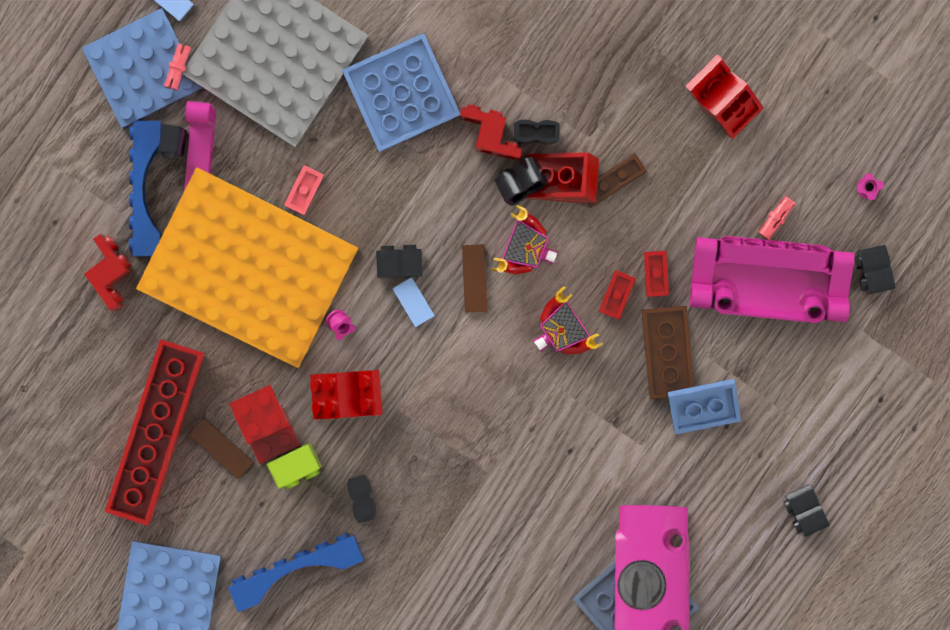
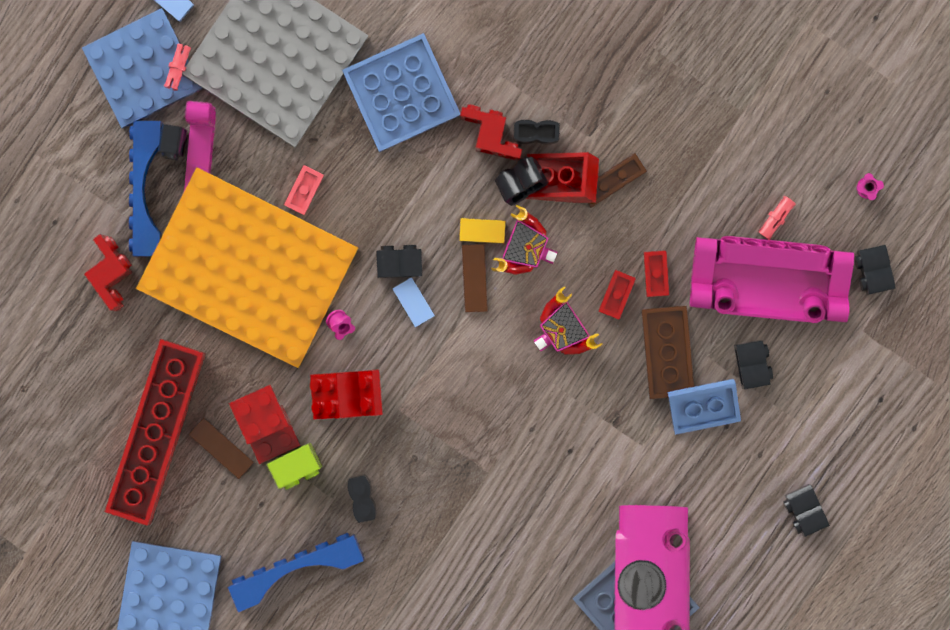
(482, 230): none -> yellow tile
(724, 96): red bracket -> none
(752, 364): none -> black brick

